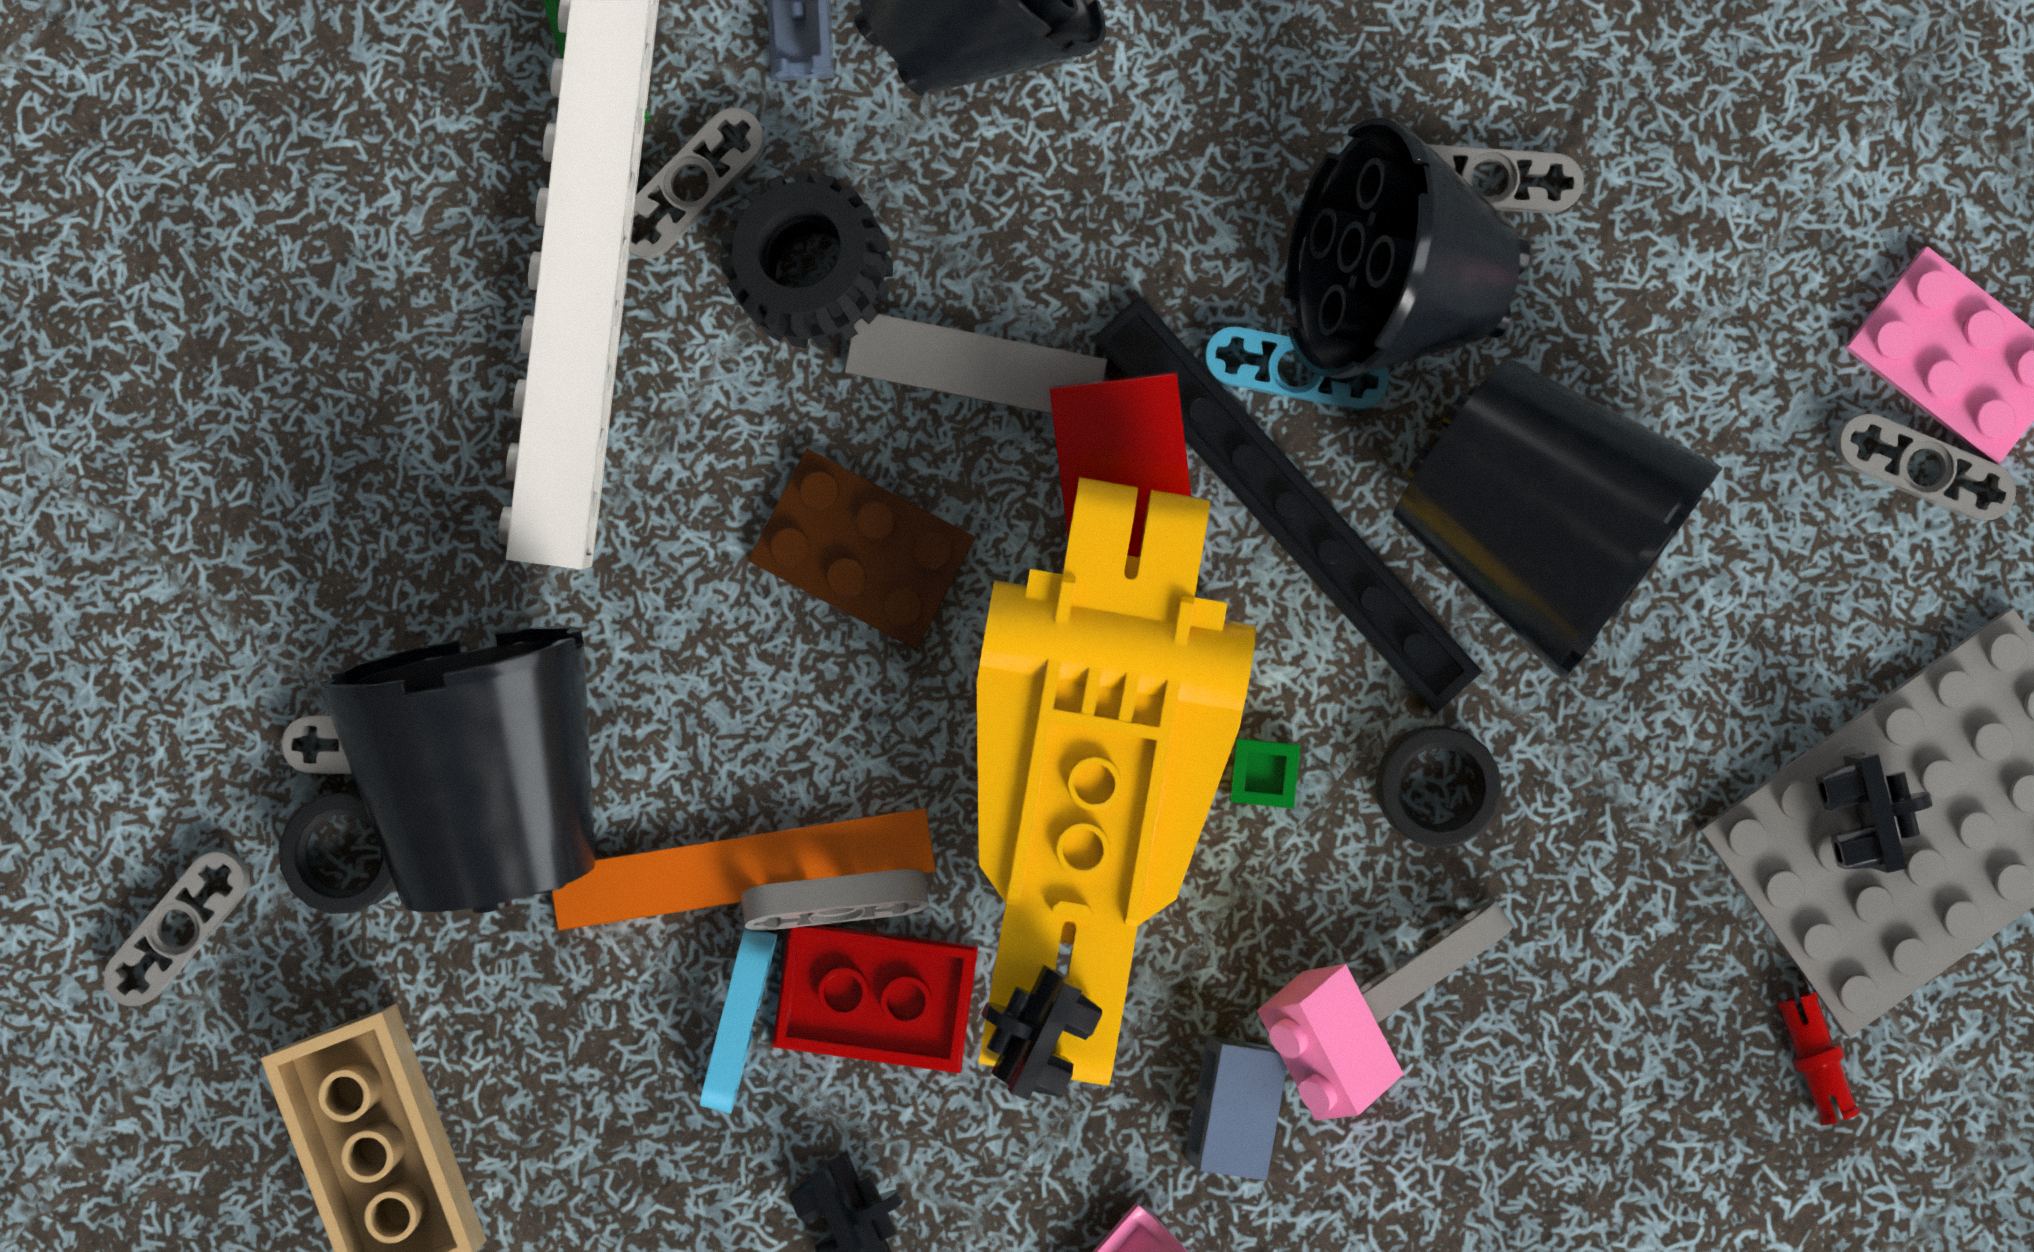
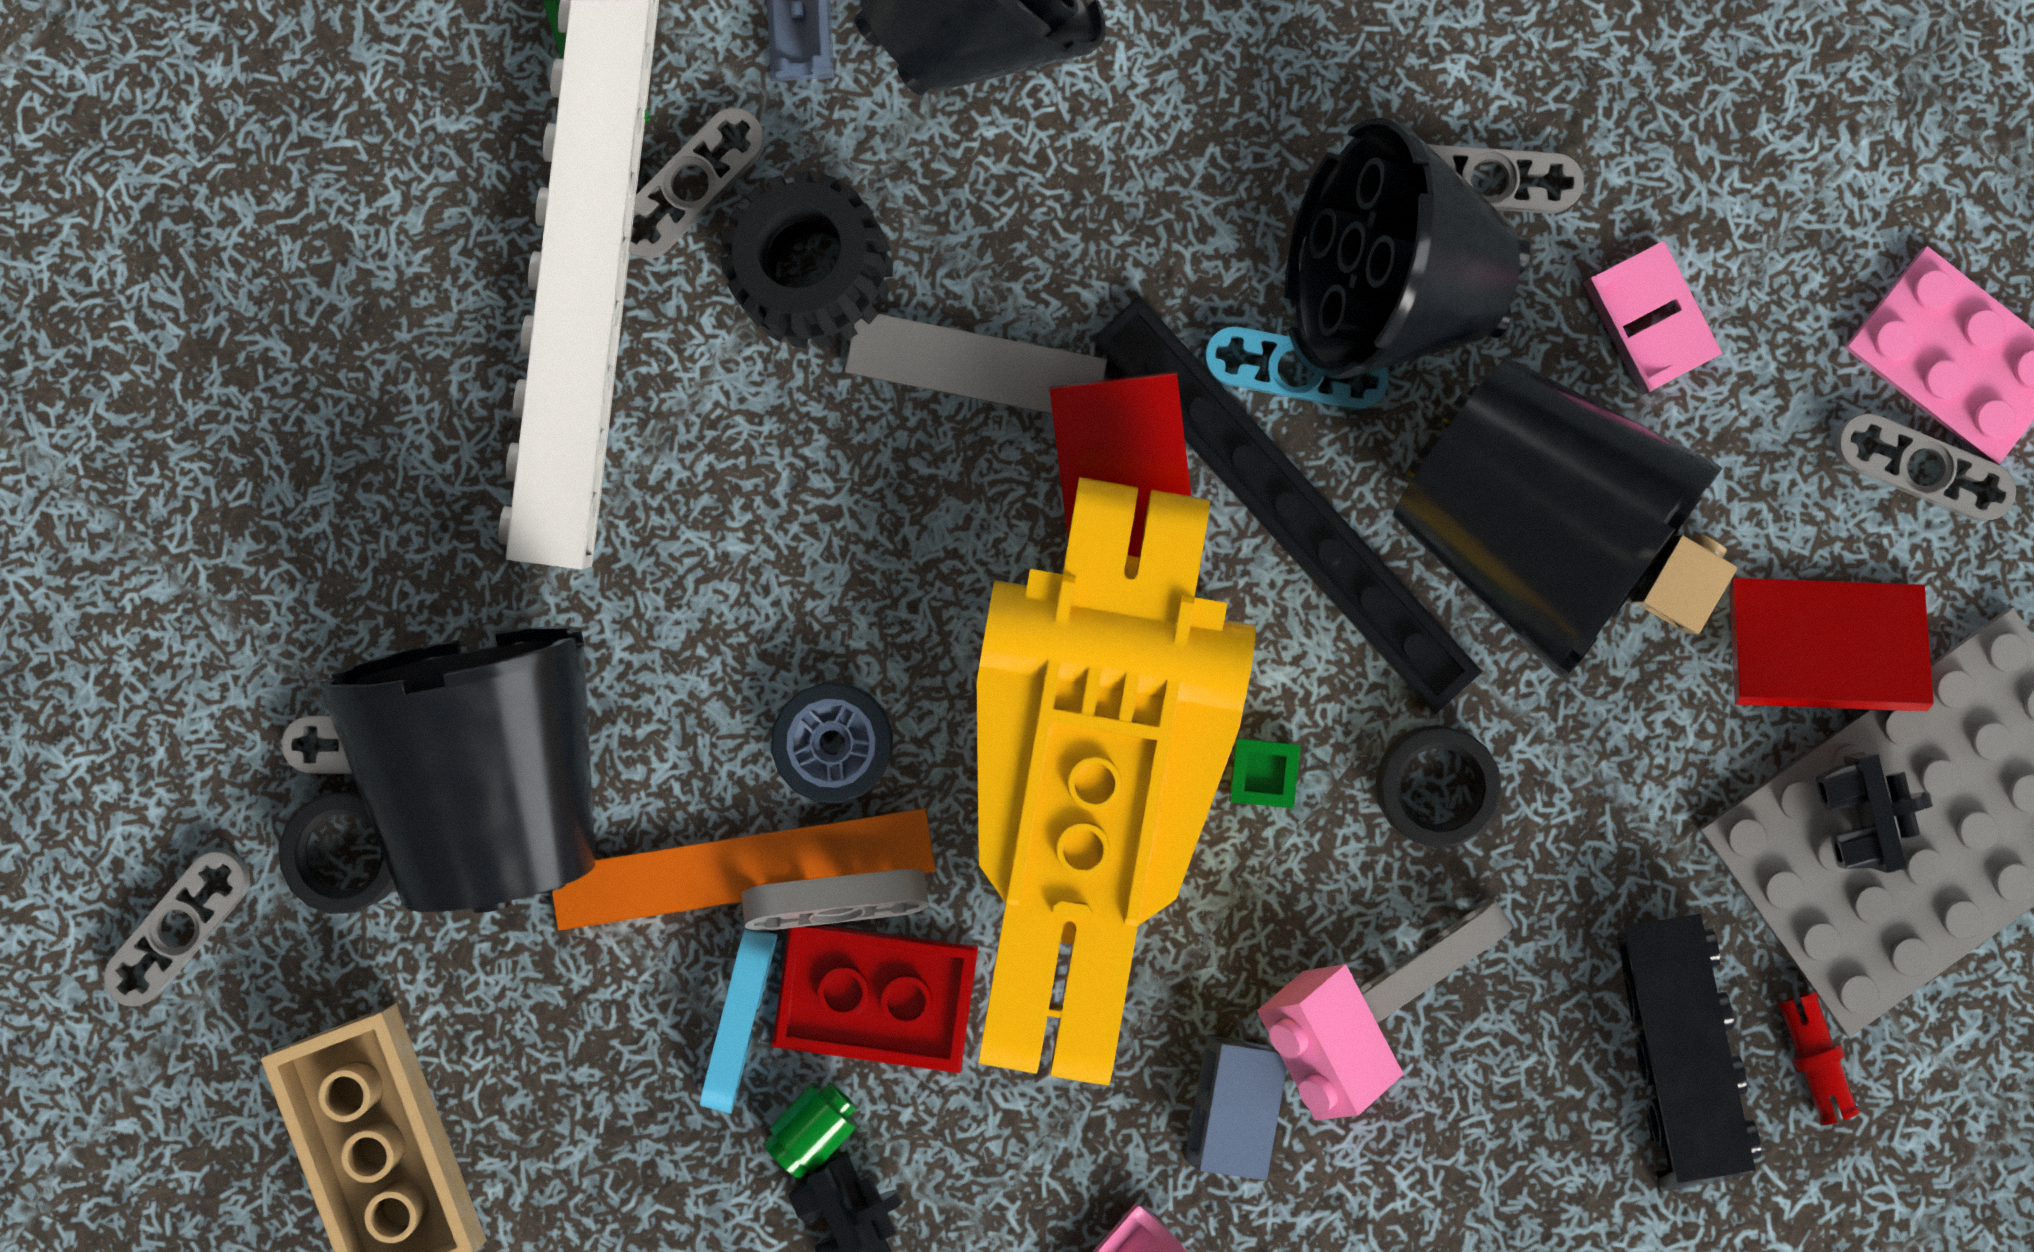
(811, 1129): none -> green brick
(812, 769): none -> wheel
(861, 549): reddish brown plate -> none
(1030, 1029): black hips -> none
(1635, 290): none -> bright pink piece
(1686, 582): none -> tan brick
(1687, 1053): none -> black wedge
(1830, 644): none -> red tile

